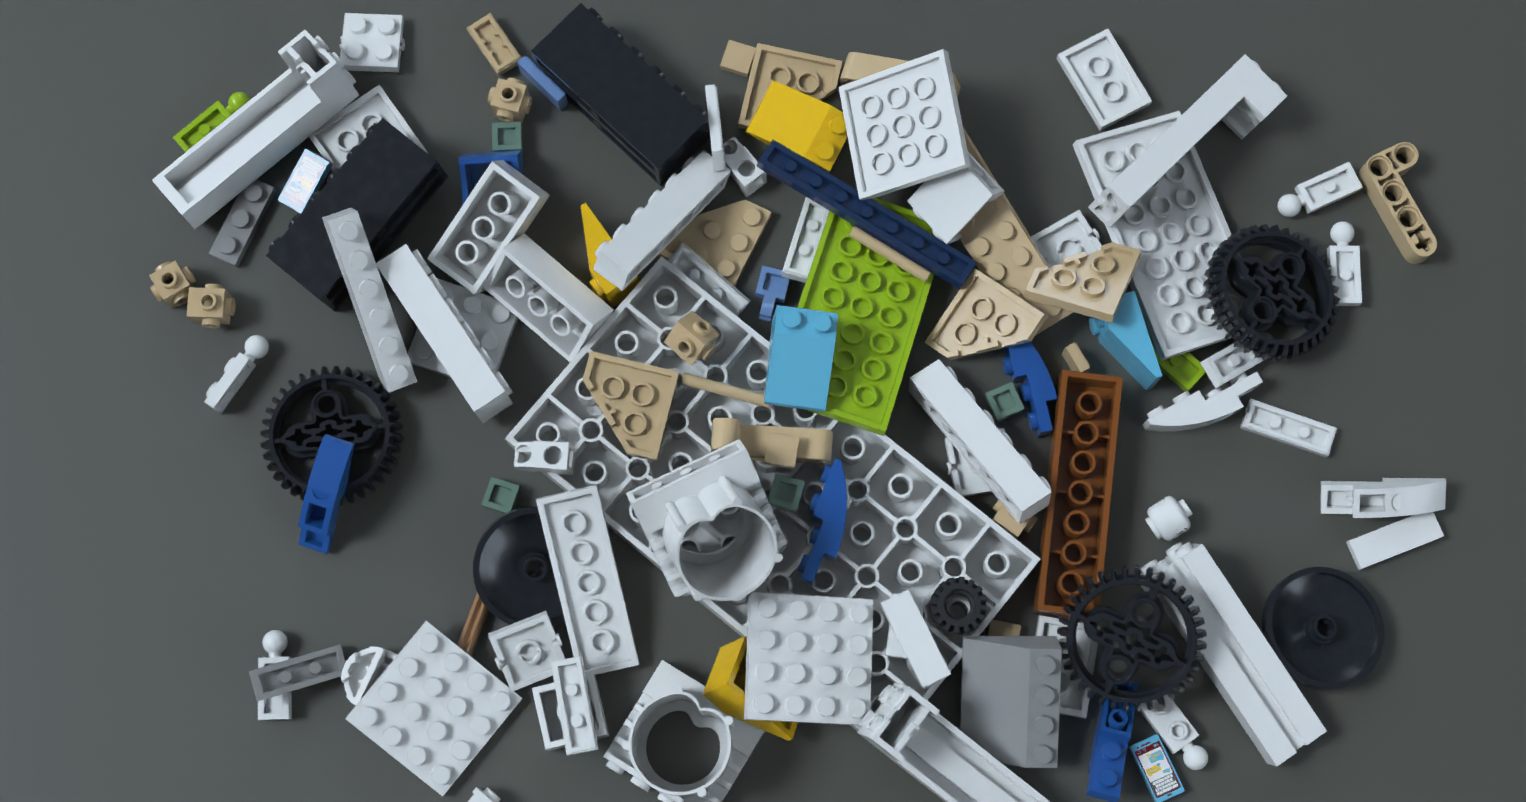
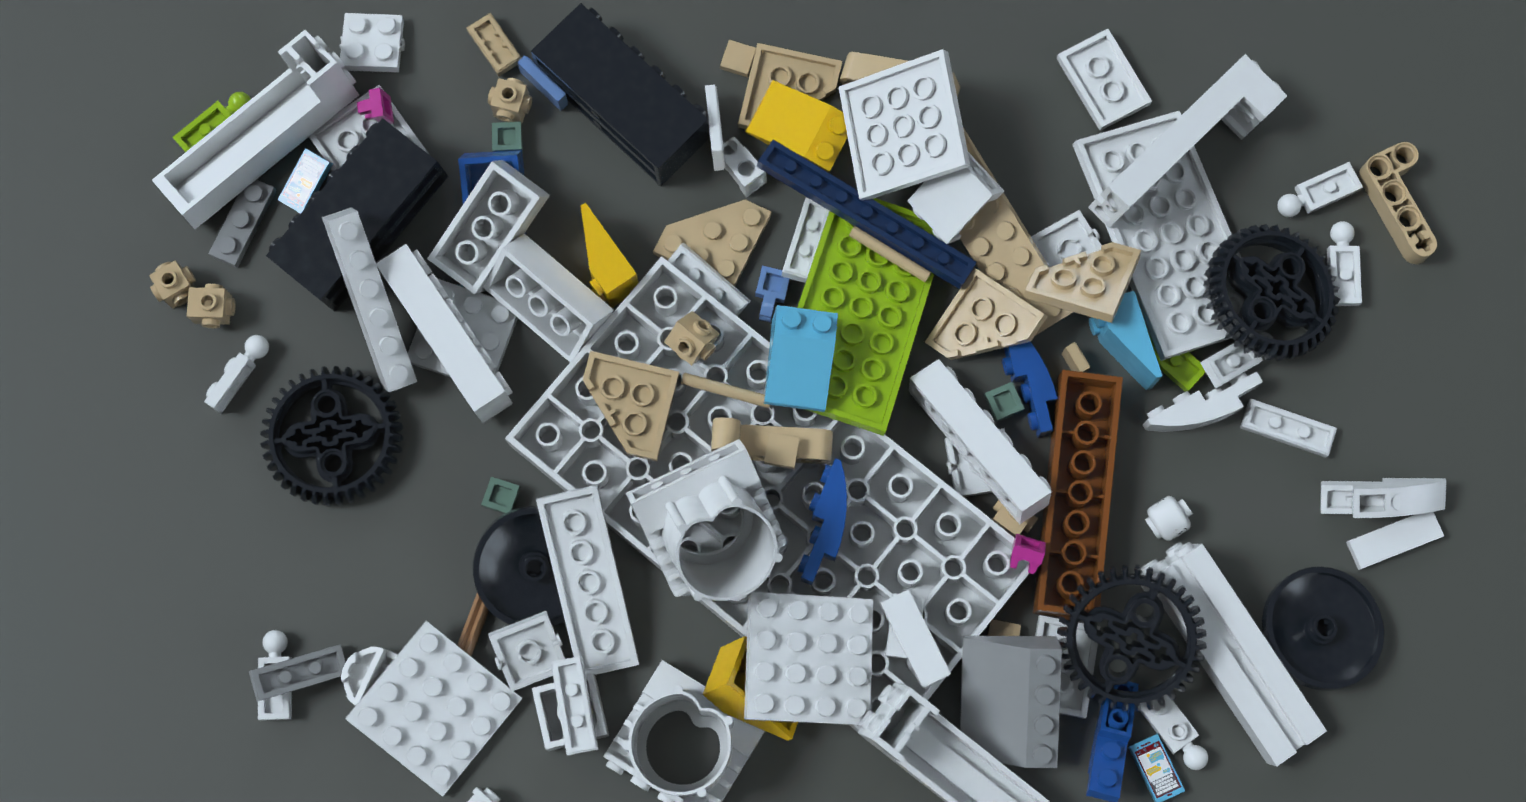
(324, 492): blue slope -> none
(377, 106): none -> dark pink tile
(544, 457): white leg -> none
(660, 220): white brick -> none
(786, 492): sand green plate -> none
(971, 592): black tyre -> none
(1029, 550): none -> dark pink tile

